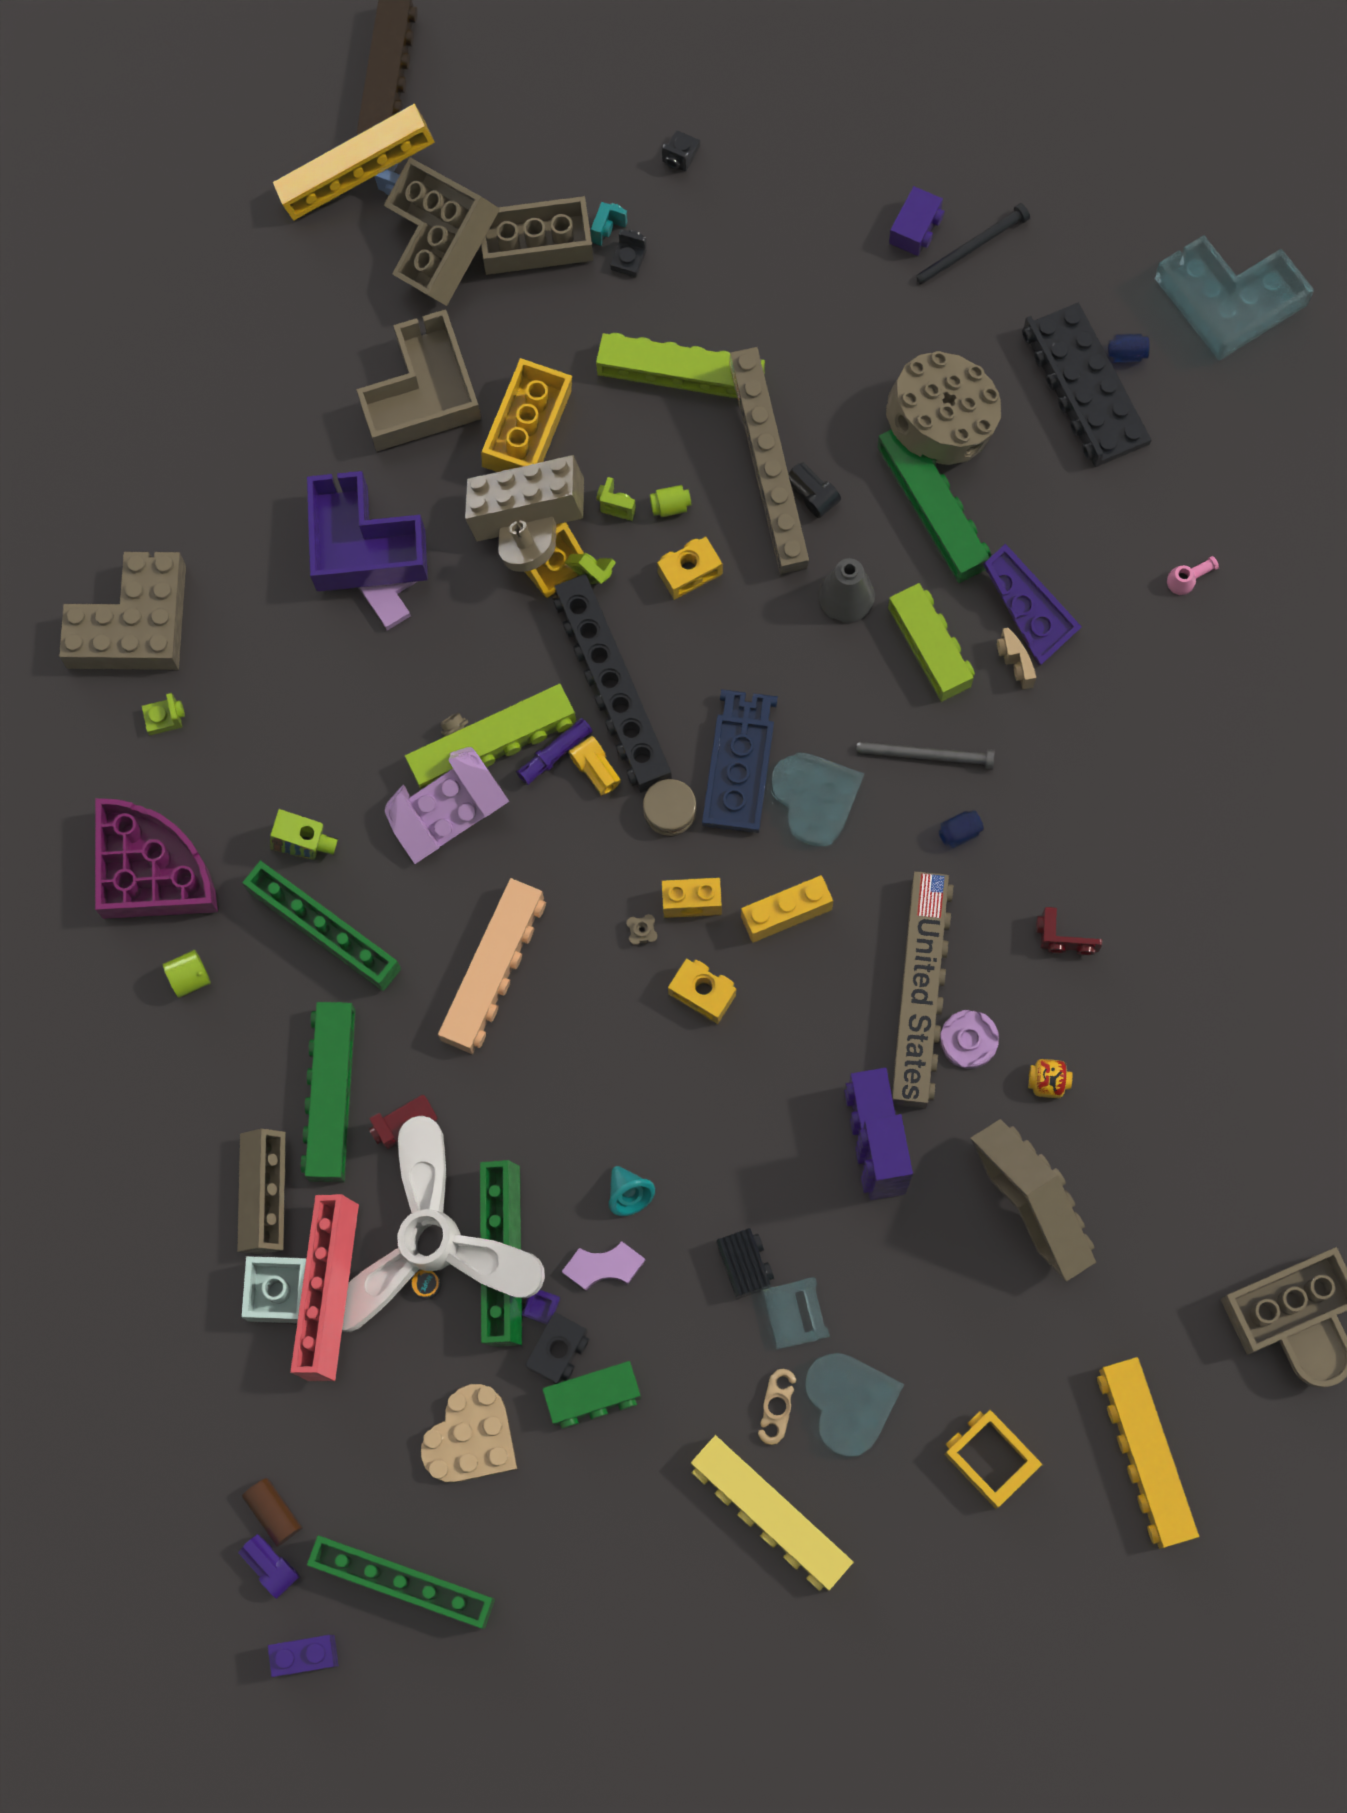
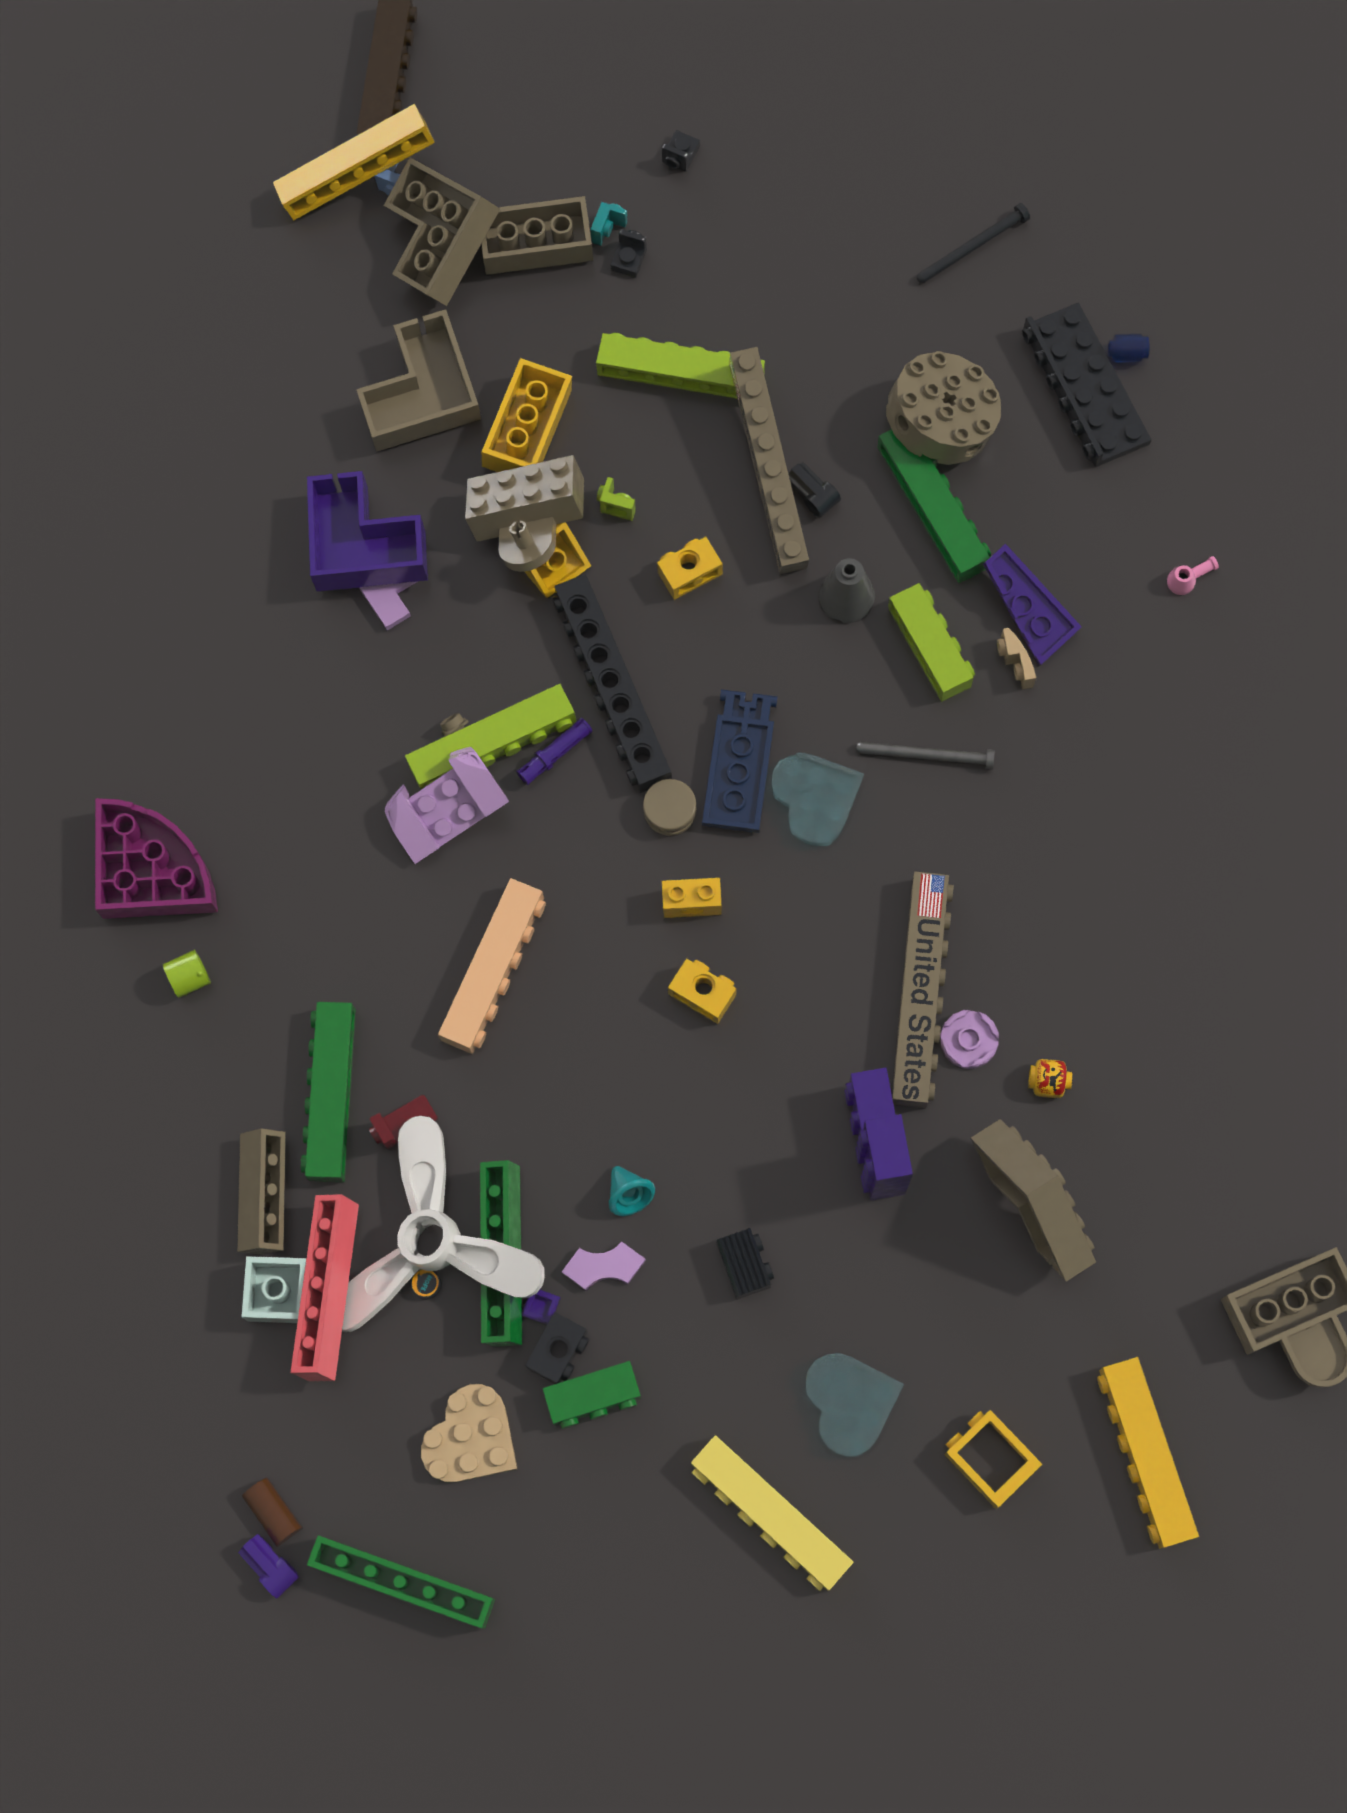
(137, 632): dark tan piece -> none
(163, 715): lime bracket -> none
(289, 834): lime torso -> none
(303, 1655): dark purple brick -> none
(322, 926): green brick -> none
(591, 760): yellow piece -> none
(596, 571): lime bracket -> none
(648, 935): dark tan plate -> none
(670, 501): lime brick -> none
(779, 1421): tan piece -> none
(785, 1314): clear light blue plate -> none
(787, 908): yellow brick -> none
(916, 220): dark purple brick -> none
(961, 828): clear blue brick -> none
(1058, 944): dark red bracket -> none
(1228, 307): clear light blue piece -> none

